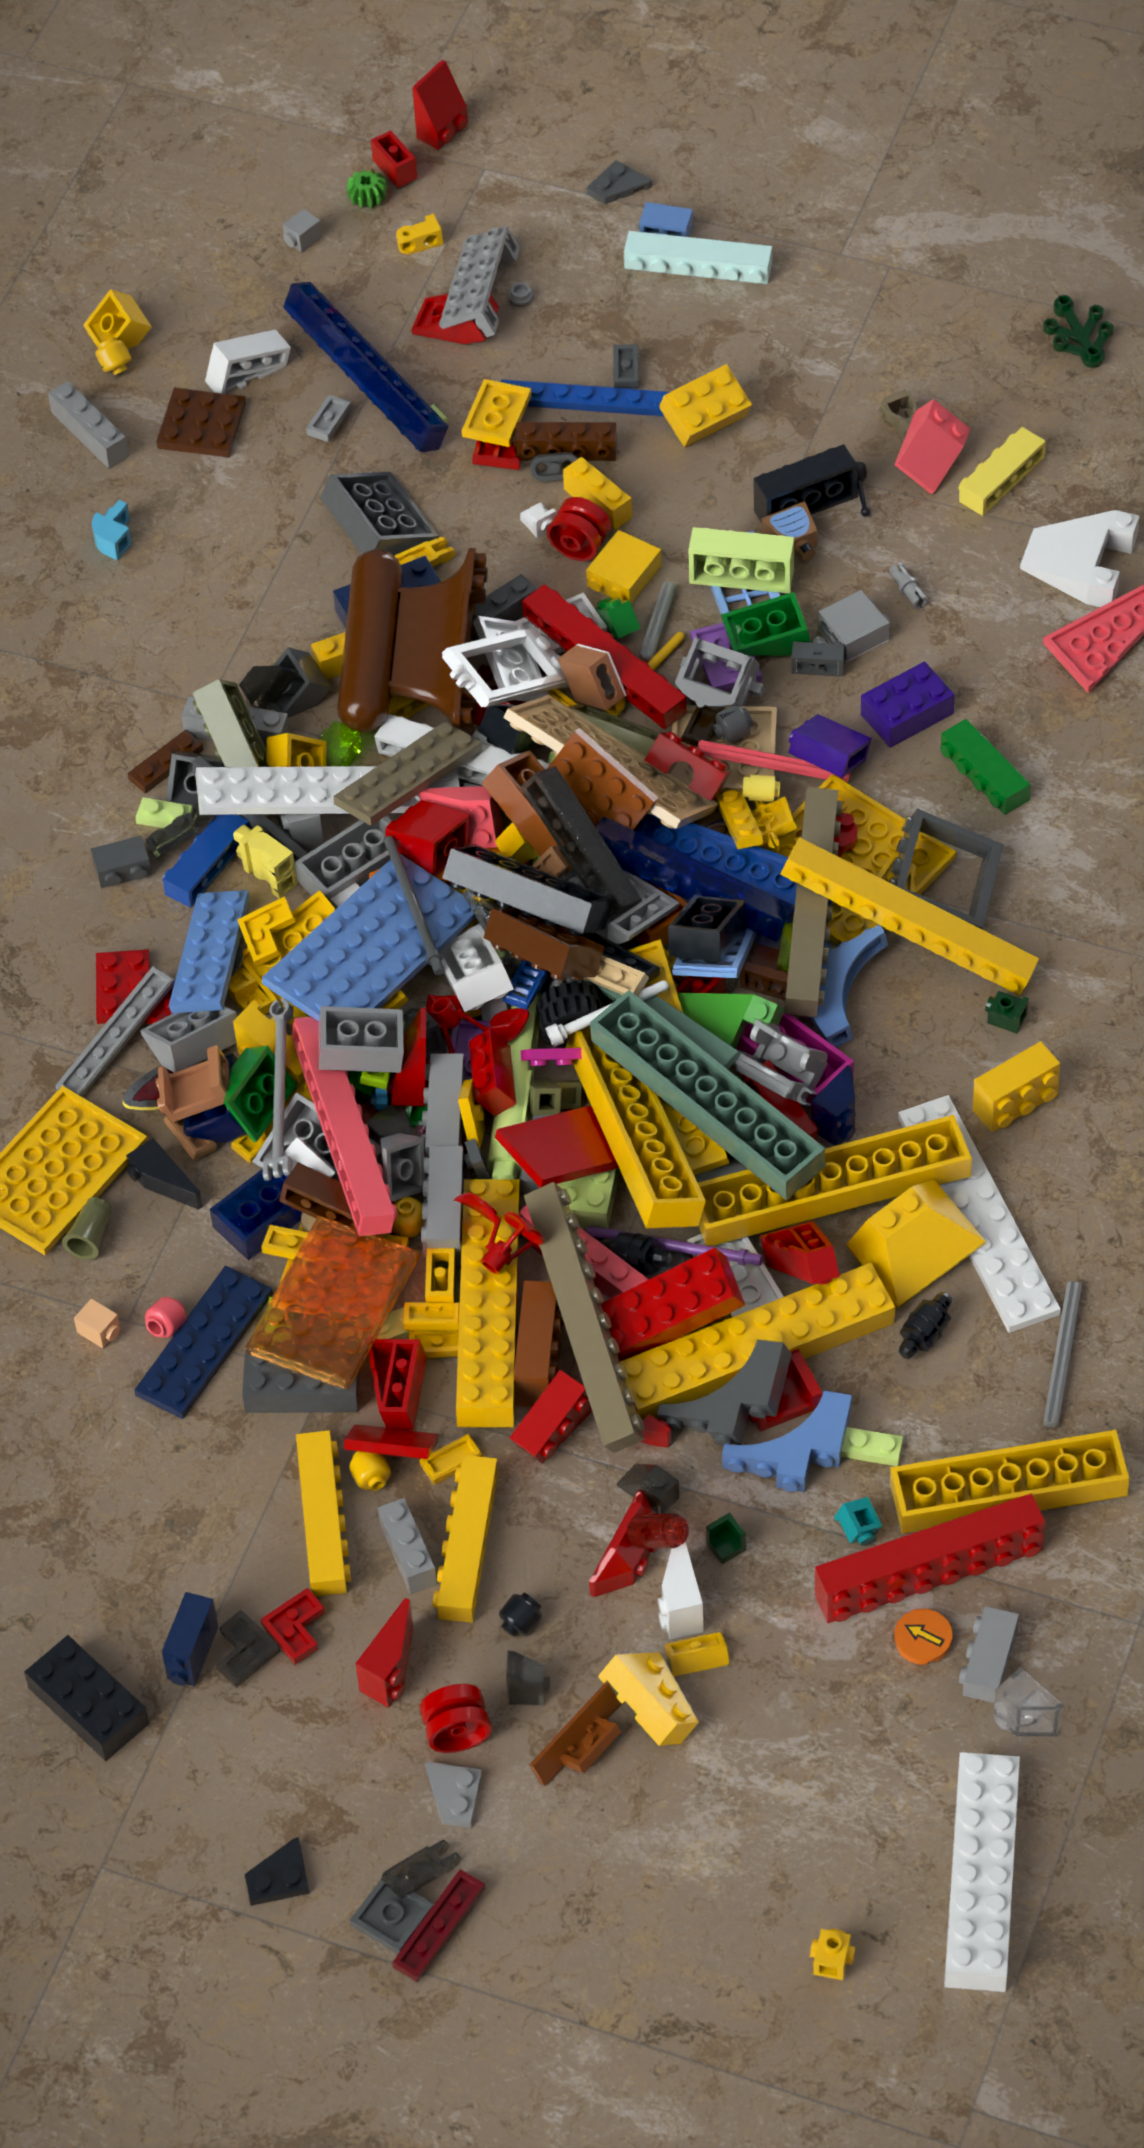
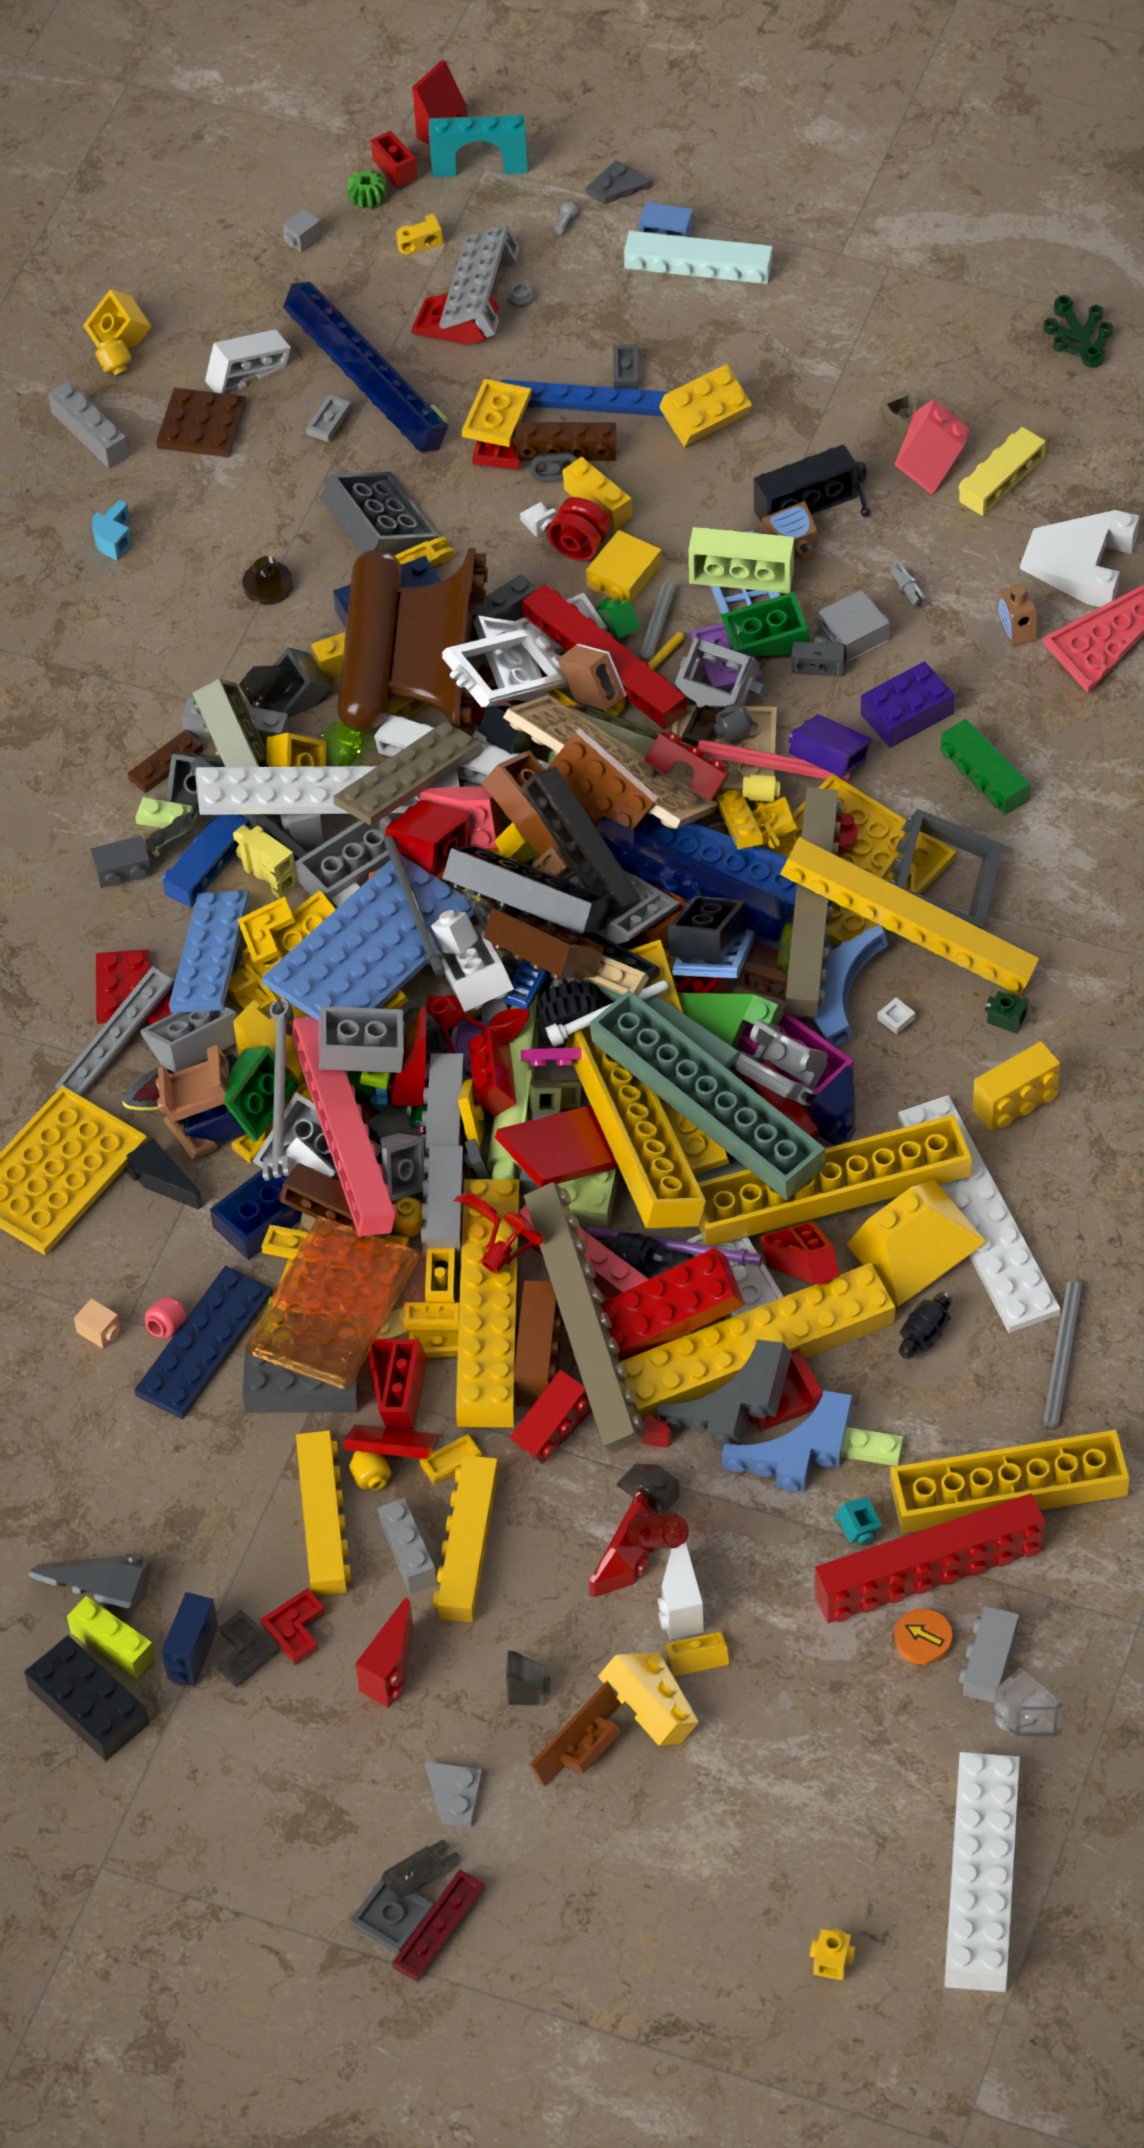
(88, 1230): olive plant -> none
(111, 1579): none -> dark grey wedge
(111, 1637): none -> neon yellow brick
(267, 581): none -> dark brown tile
(278, 1876): black wing -> none
(450, 134): none -> teal arch
(454, 932): none -> white brick
(455, 1718): red wheel -> none
(520, 1614): black head -> none
(568, 212): none -> light grey bar
(726, 1538): dark green panel -> none
(896, 1015): none -> white plate
(1015, 606): none -> medium nougat torso

